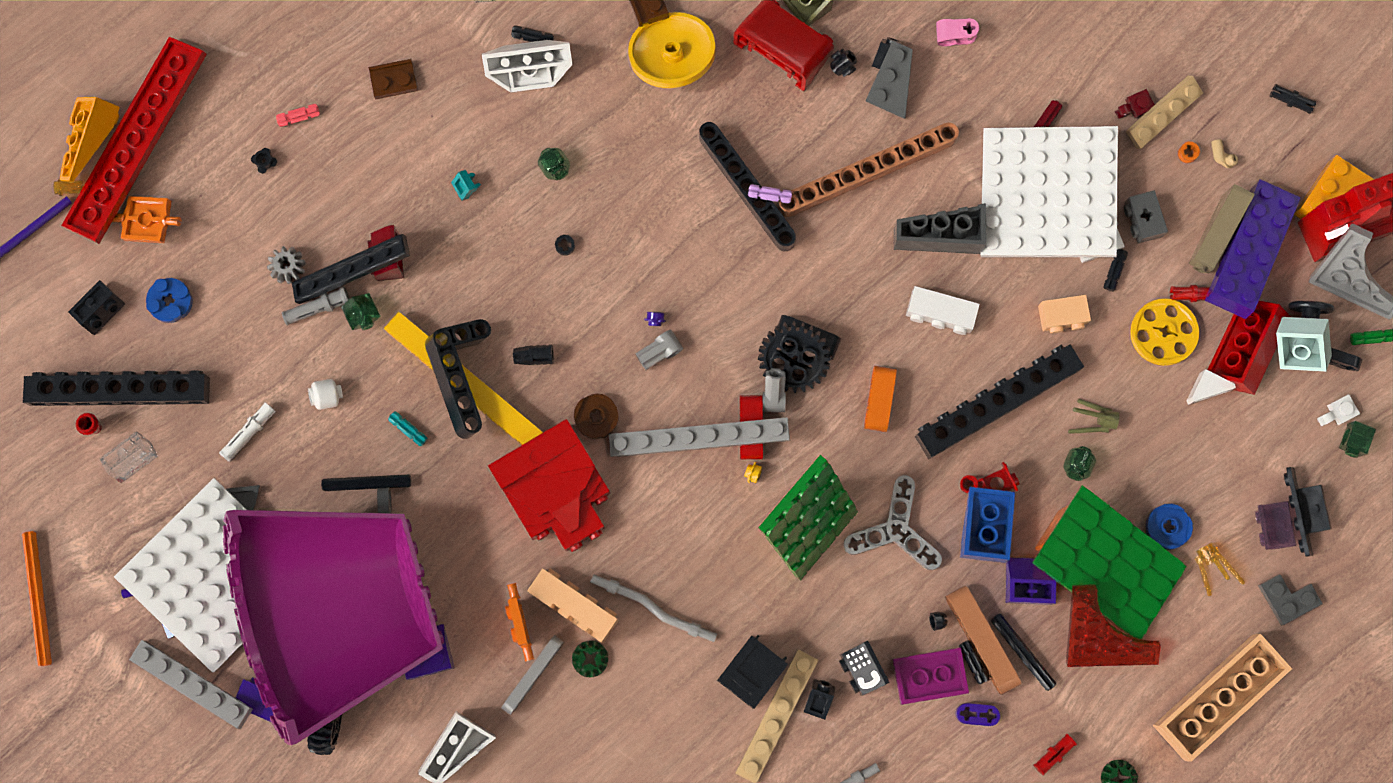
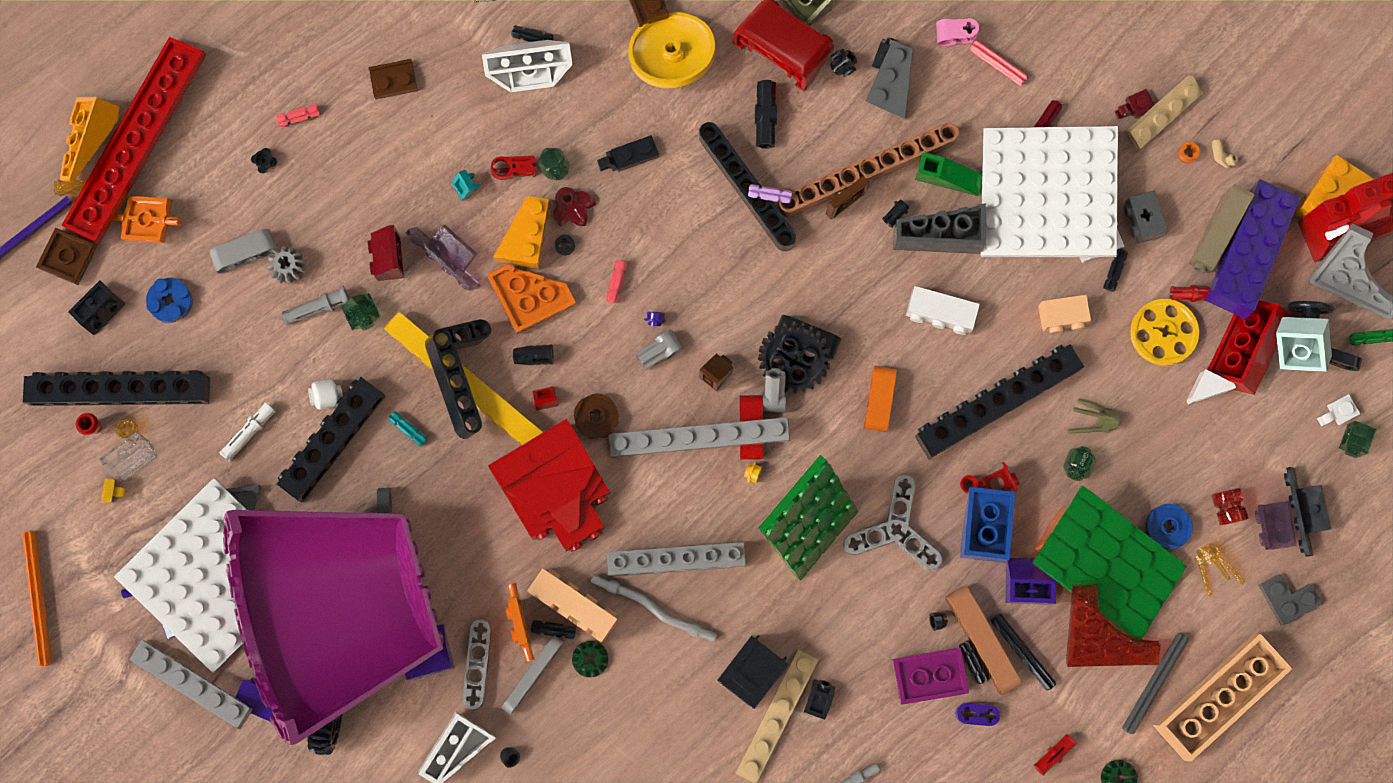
(66, 256): none -> reddish brown plate
(110, 491): none -> yellow tile
(121, 425): none -> clear yellow bush
(243, 251): none -> light grey beam
(329, 452): none -> black brick
(350, 269): black tile -> none
(368, 482): black axle -> none
(449, 252): none -> bracket
(481, 664): none -> light grey beam
(509, 757): none -> black hinge
(517, 166): none -> red piece
(526, 235): none -> light orange wedge
(529, 296): none -> orange plate
(545, 398): none -> red slope
(552, 629): none -> black axle
(573, 210): none -> dark red plate
(616, 281): none -> coral axle
(629, 155): none -> black hinge
(676, 559): none -> light grey brick
(716, 371): none -> reddish brown slope
(765, 114): none -> black piece
(846, 197): none -> reddish brown plate
(863, 668): slope -> none
(897, 211): none -> black pin
(948, 174): none -> green slope
(998, 62): none -> coral axle
(1155, 683): none -> dark grey axle
(1236, 512): none -> clear red wheel
(1292, 98): black pin -> none

